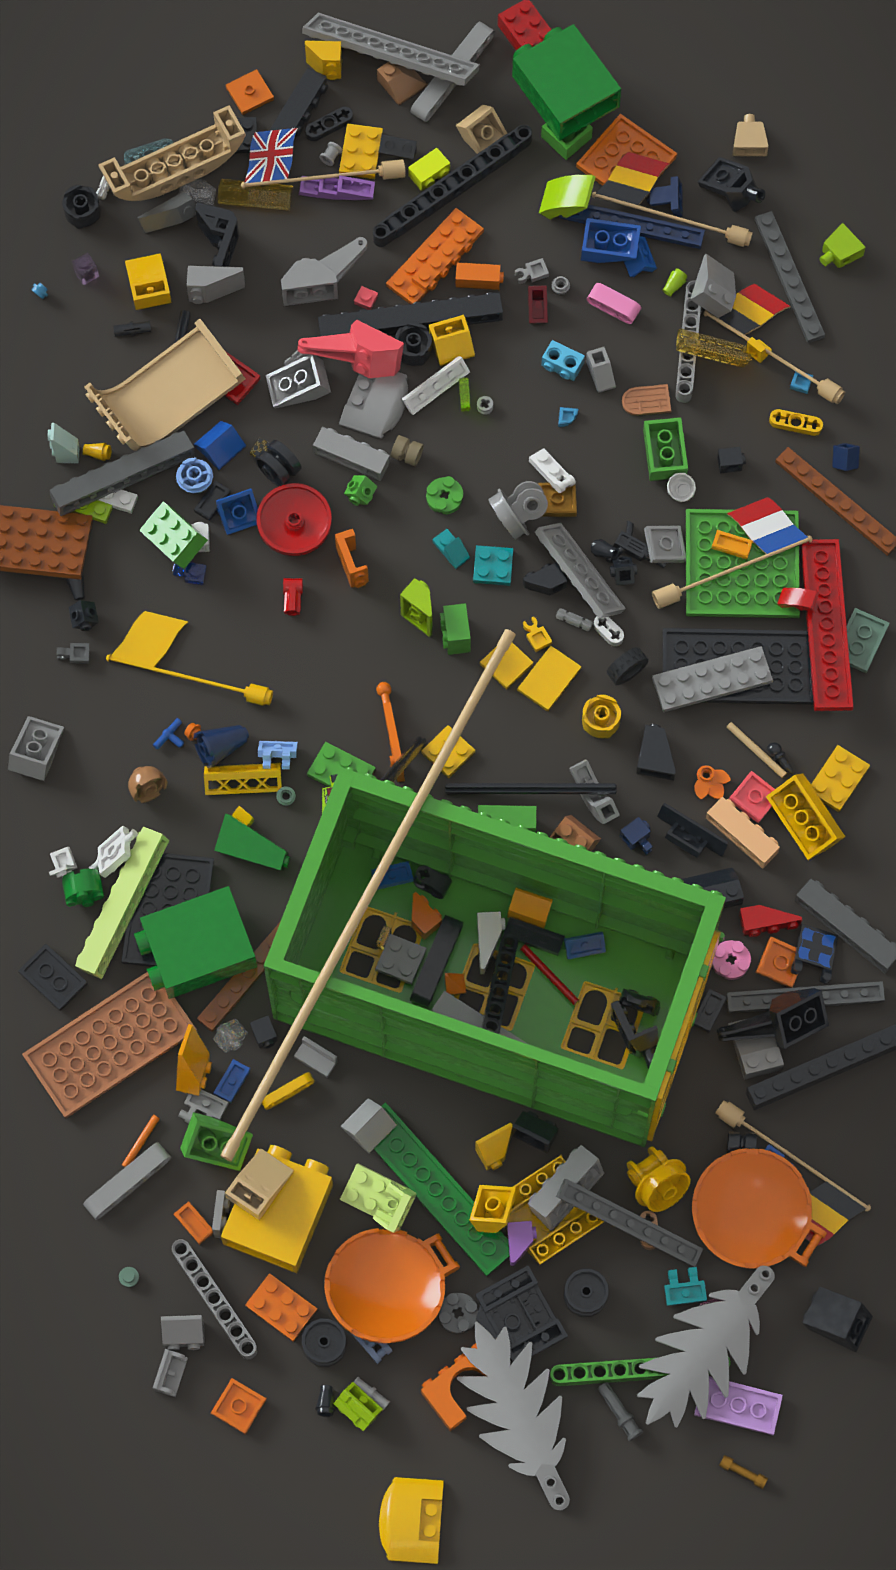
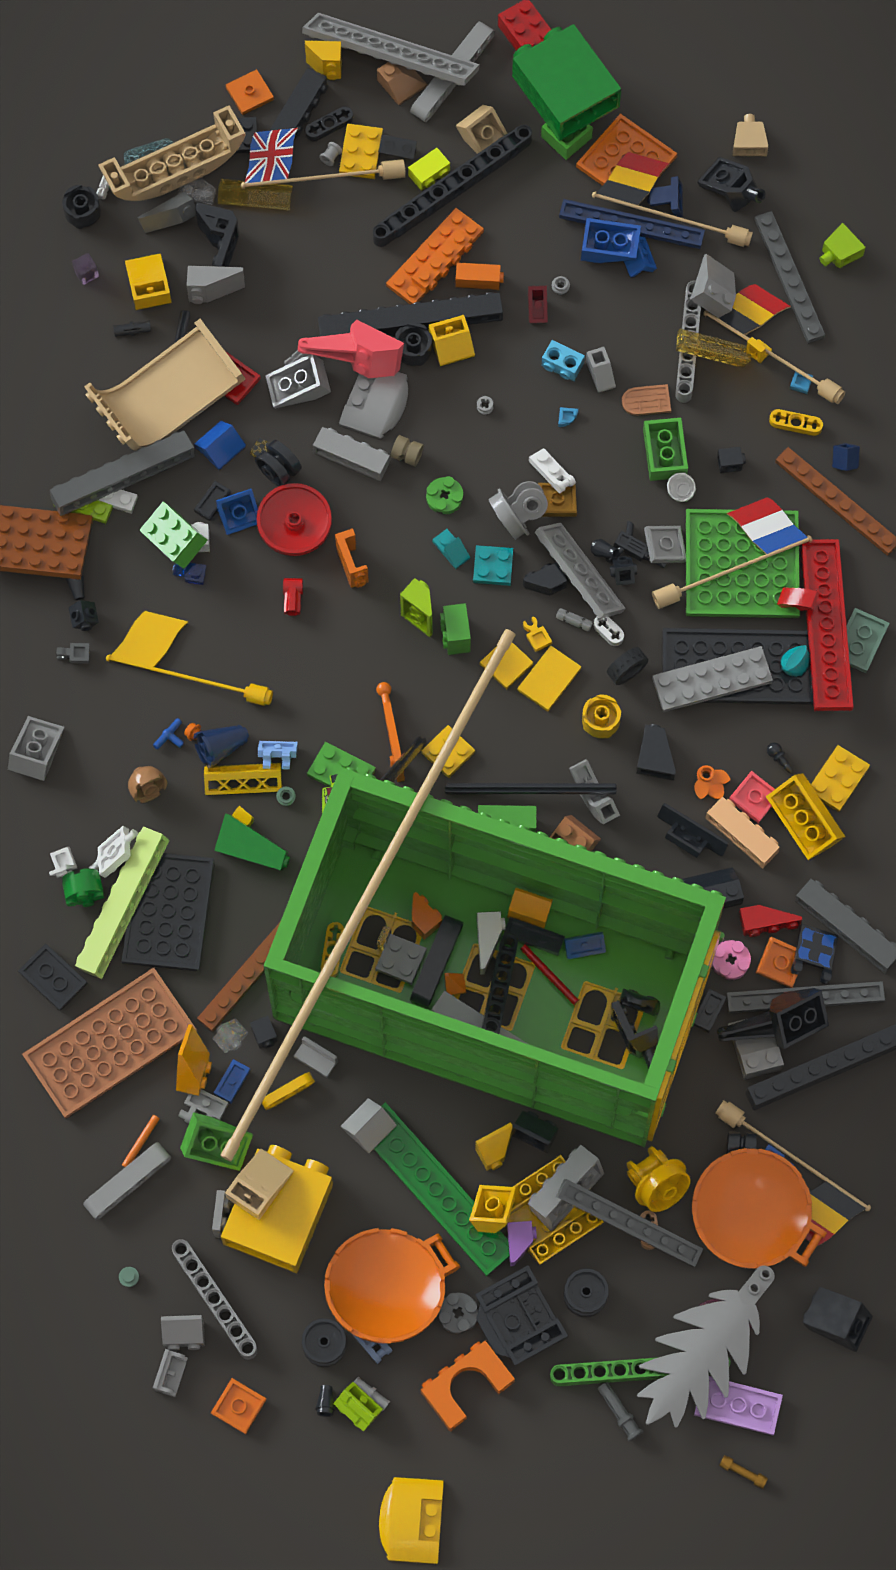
(40, 290): dark azure plate -> none
(63, 445): light aqua slope -> none
(99, 451): yellow cone -> none
(193, 1223): orange tile -> none
(194, 475): light blue cone -> none
(196, 943): green brick -> none
(281, 1307): orange plate -> none
(317, 280): light grey slope -> none
(329, 935): none -> yellow beam
(341, 189): medium lavender slope -> none
(360, 490): bright green brick -> none
(365, 298): coral plate -> none
(379, 1197): yellowish green bracket -> none
(396, 875): blue plate -> none
(433, 883): black piece -> none
(435, 385): white plate -> none
(464, 394): clear neon green beam -> none
(516, 1409): light grey plant -> none
(534, 270): light grey plate -> none
(566, 195): lime slope -> none
(614, 303): bright pink beam -> none
(636, 834): dark blue brick -> none
(675, 281): lime cone -> none
(687, 1292): teal plate -> none
(732, 544): light orange tile -> none
(758, 751): tan bar -> none
(795, 661): none -> teal piece

